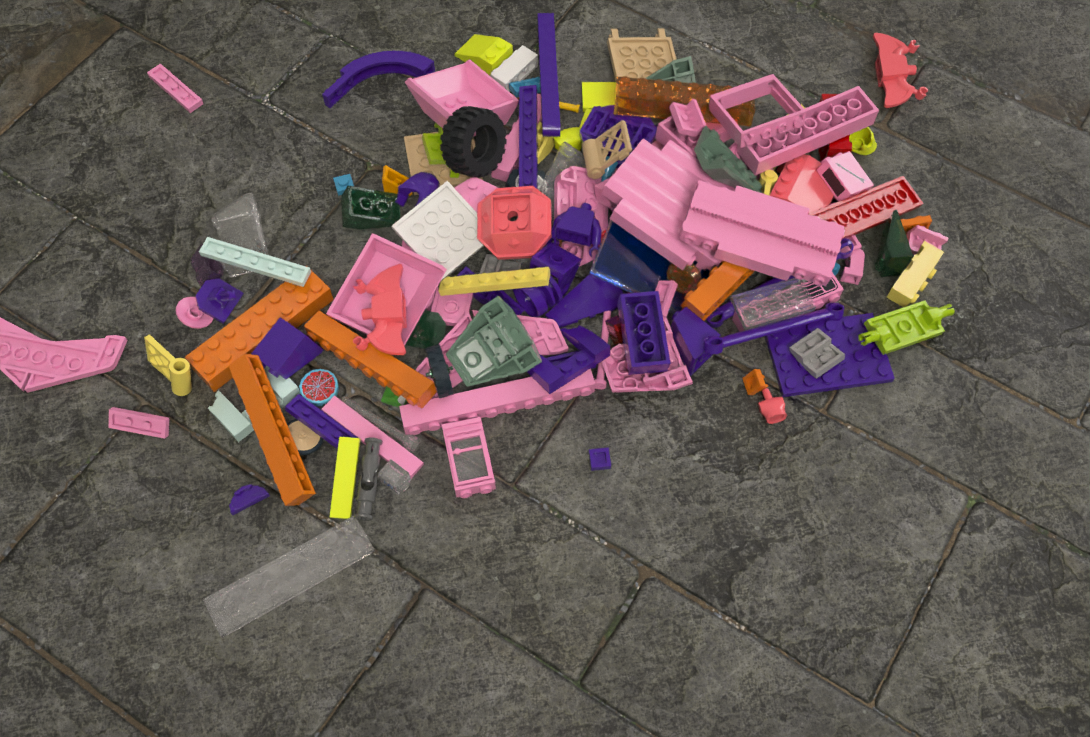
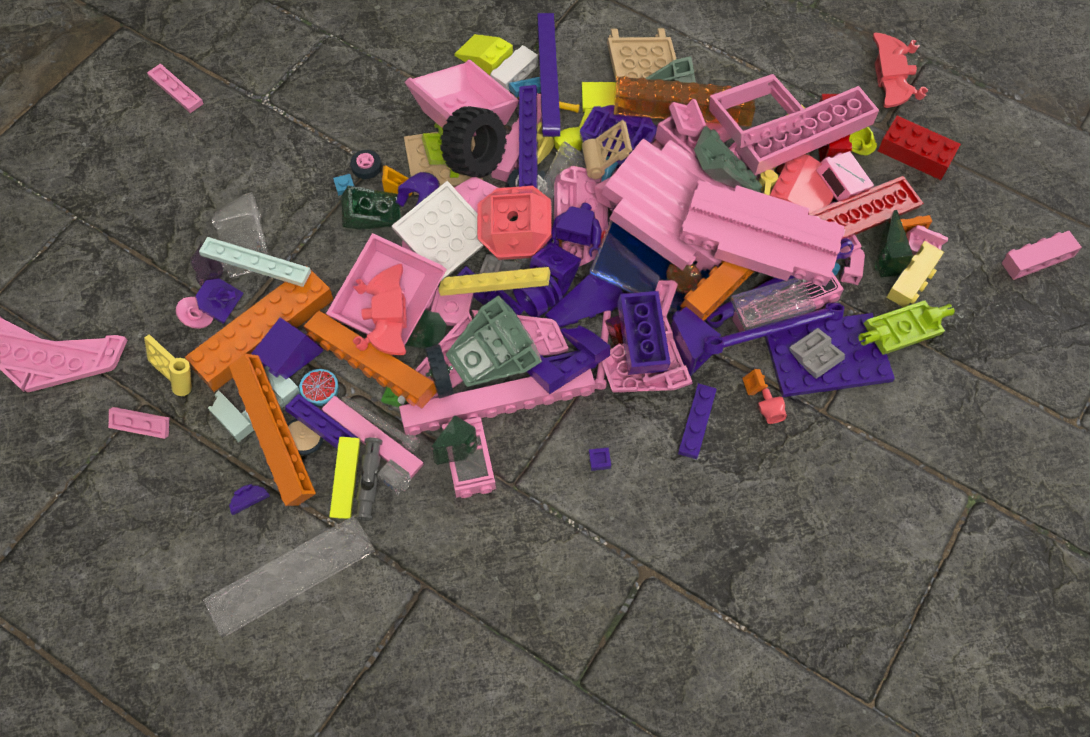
(366, 164): none -> black wheel
(376, 64): dark purple arch -> none
(455, 442): none -> clear green slope
(697, 421): none -> dark purple plate
(918, 147): none -> red brick
(1041, 254): none -> bright pink brick

